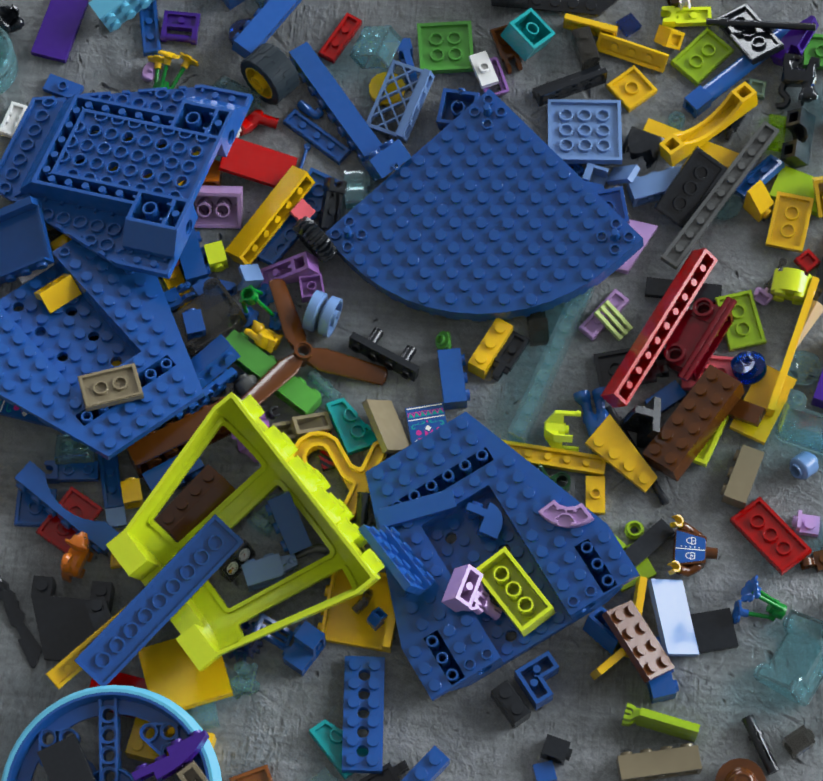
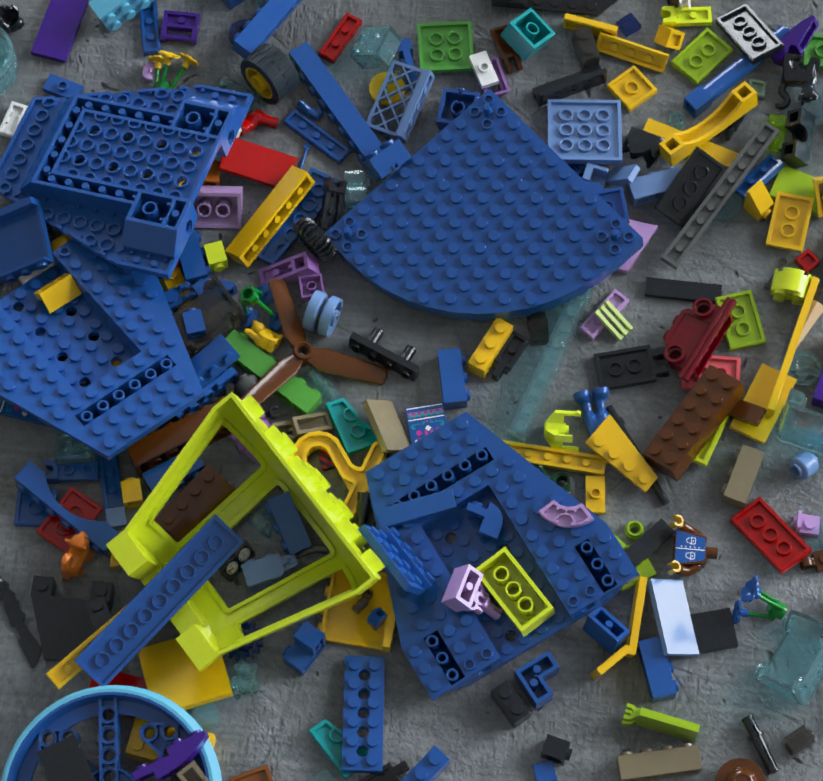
(110, 387): dark tan tile -> none
(250, 275): medium blue panel -> none
(259, 624): blue tile -> none
(302, 209): coral tile -> none
(443, 340): bright green plate -> none
(638, 641): plate -> none
(644, 421): black bracket -> none
(659, 328): red brick -> none
(669, 395): blue tile -> none
(725, 22): black bar -> none
(749, 367): clear blue piece -> none
(761, 296): lavender piece -> none

